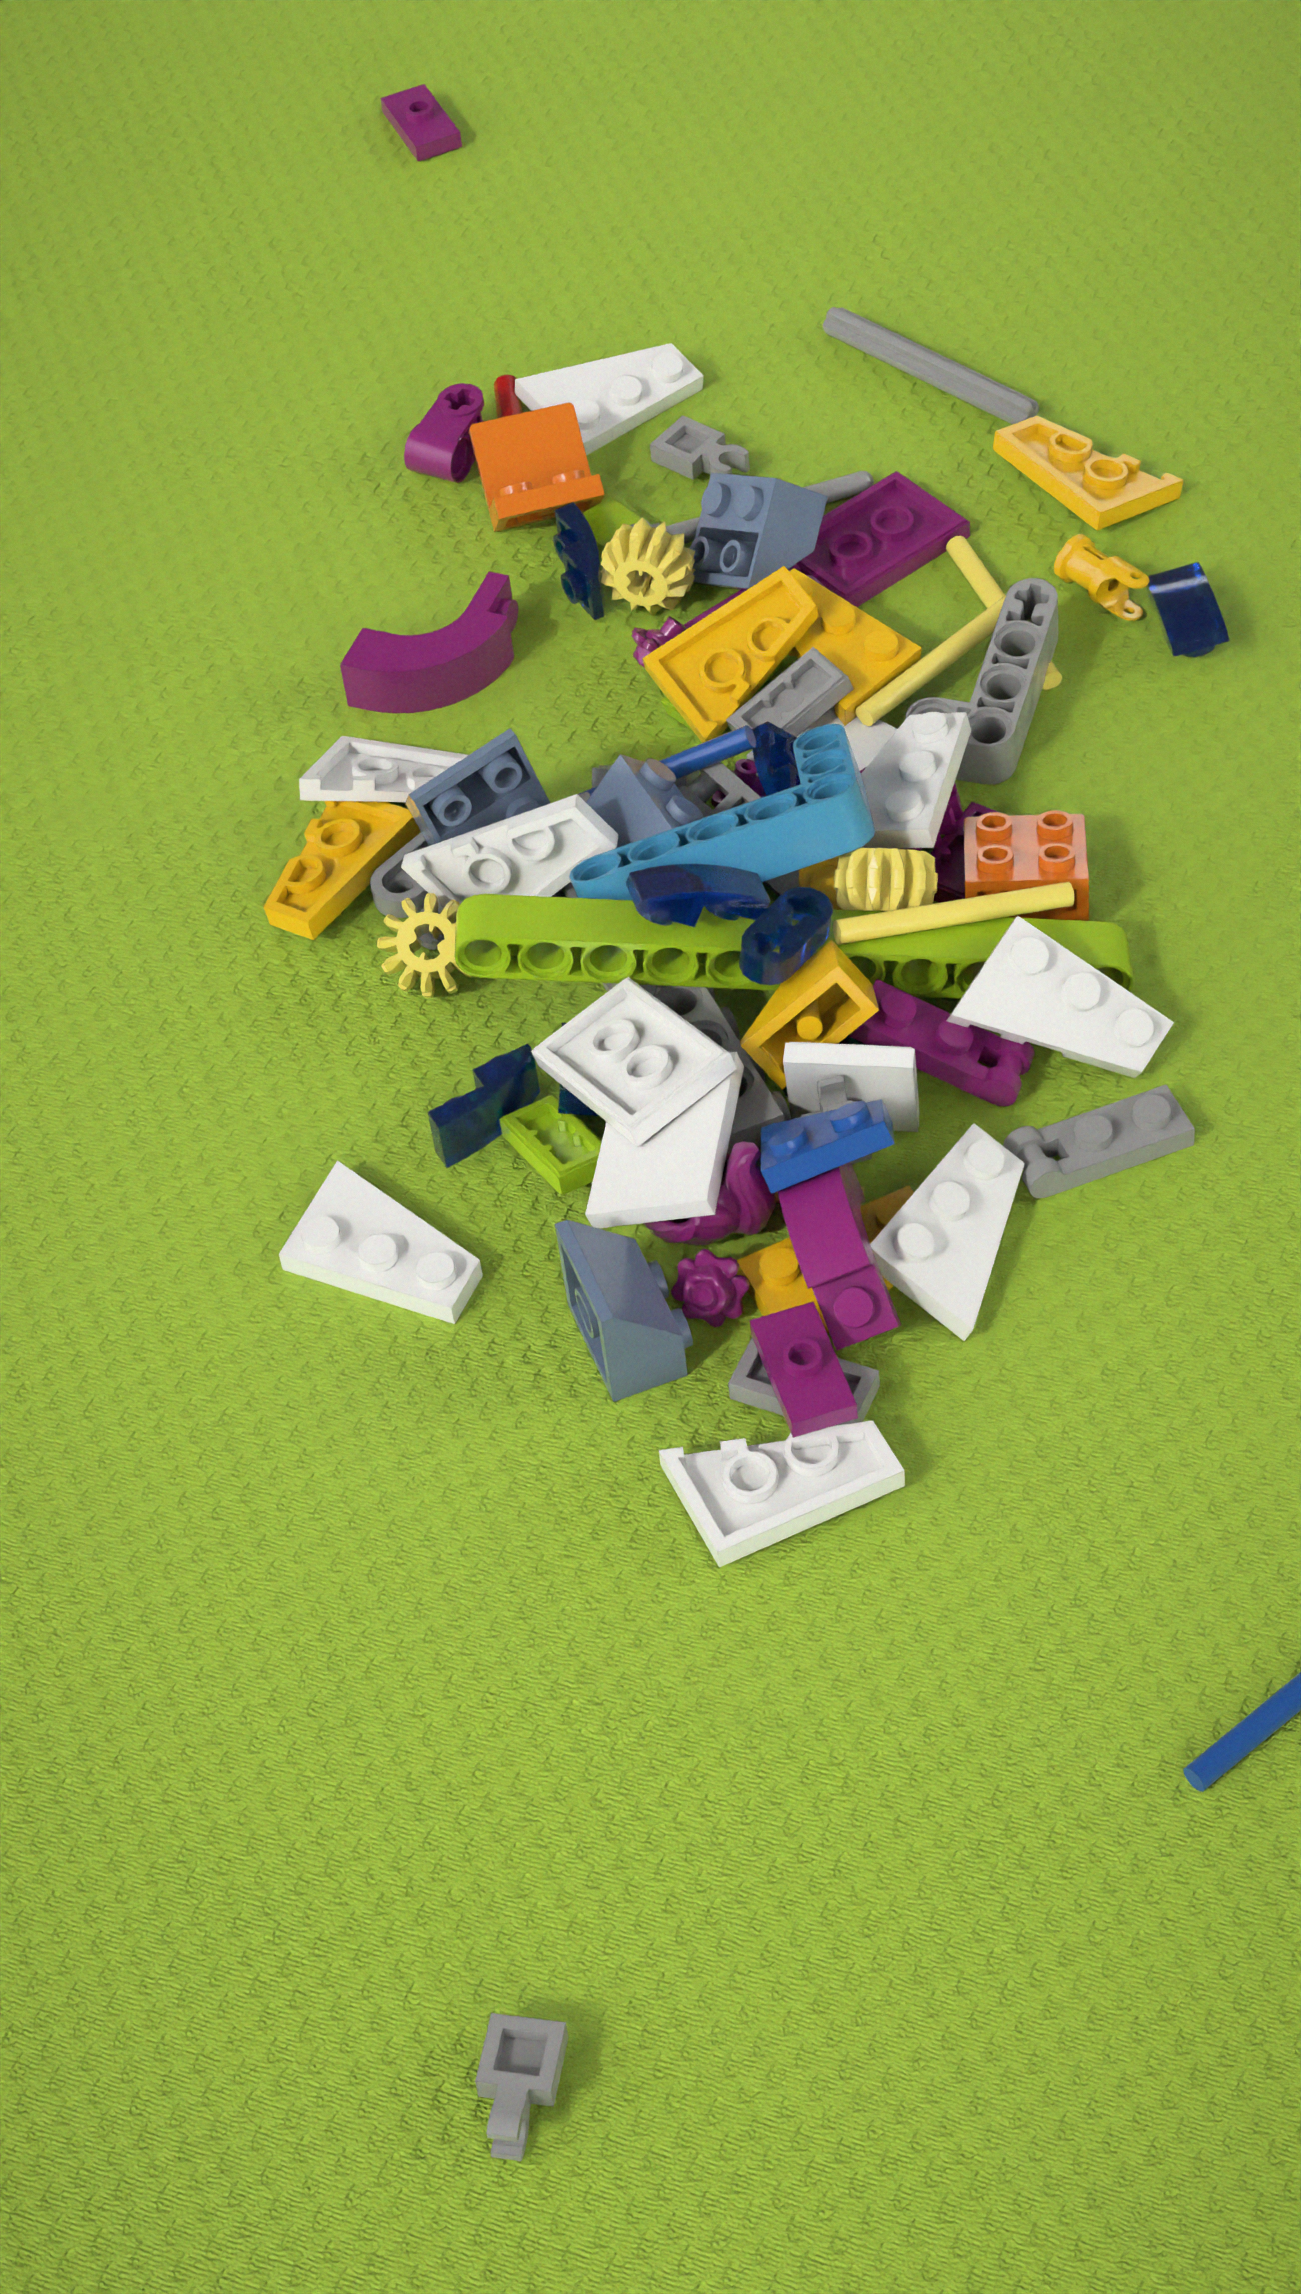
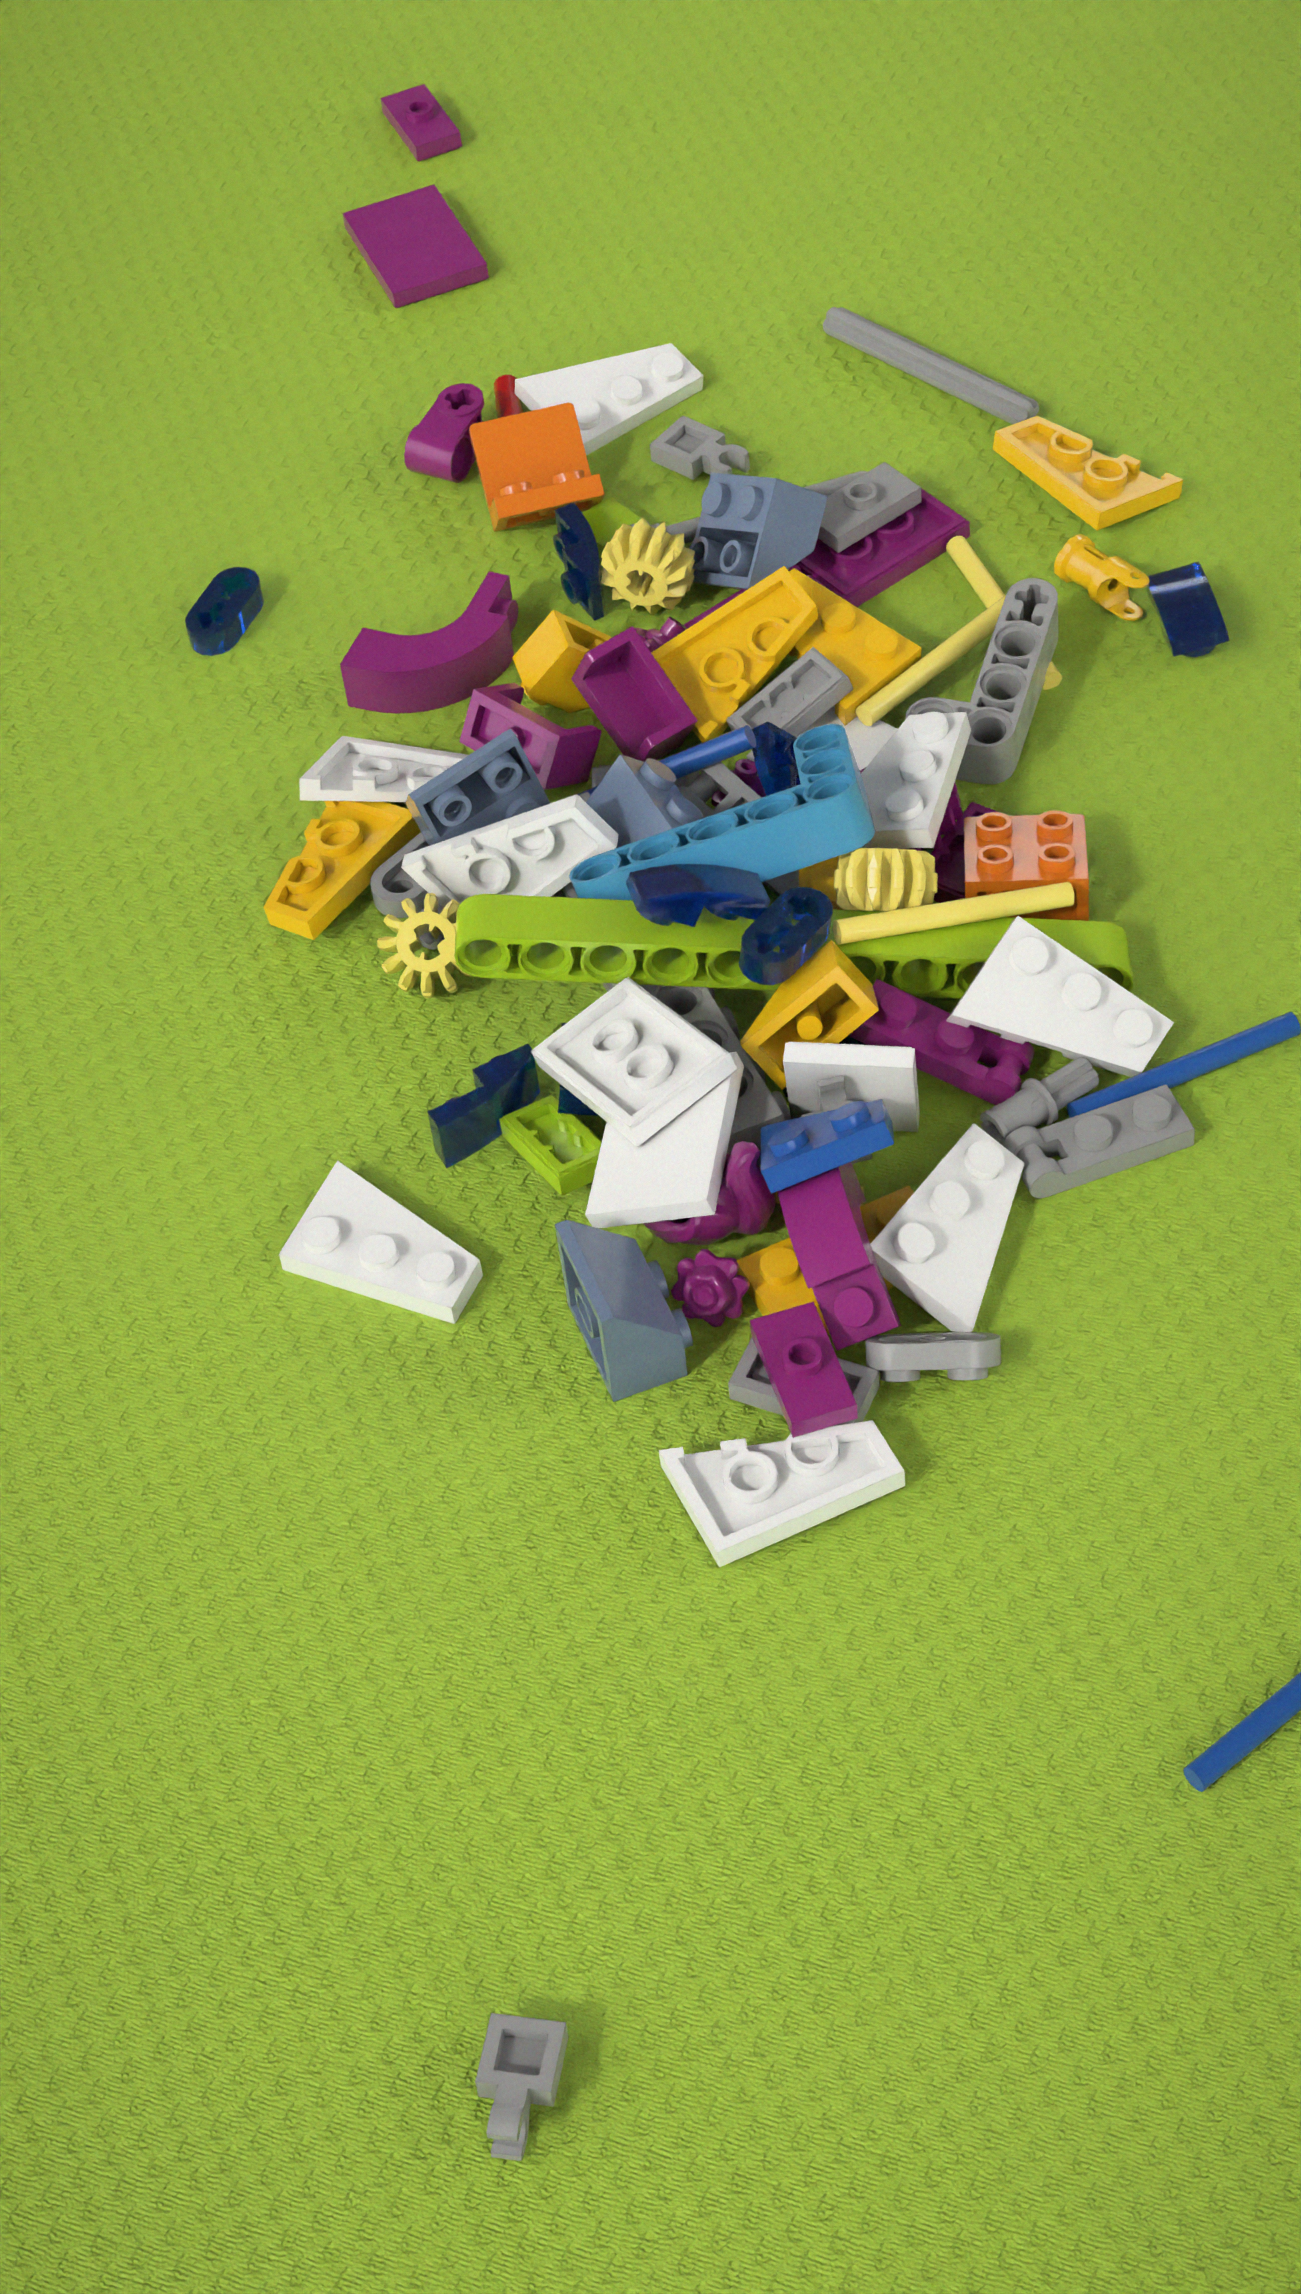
(215, 608): none -> beam
(415, 246): none -> magenta tile
(552, 657): none -> yellow slope
(555, 753): none -> magenta panel
(633, 697): none -> magenta panel
(866, 506): none -> light grey plate
(960, 1353): none -> light grey plate
(1040, 1100): none -> light grey axle
(1194, 1064): none -> blue bar

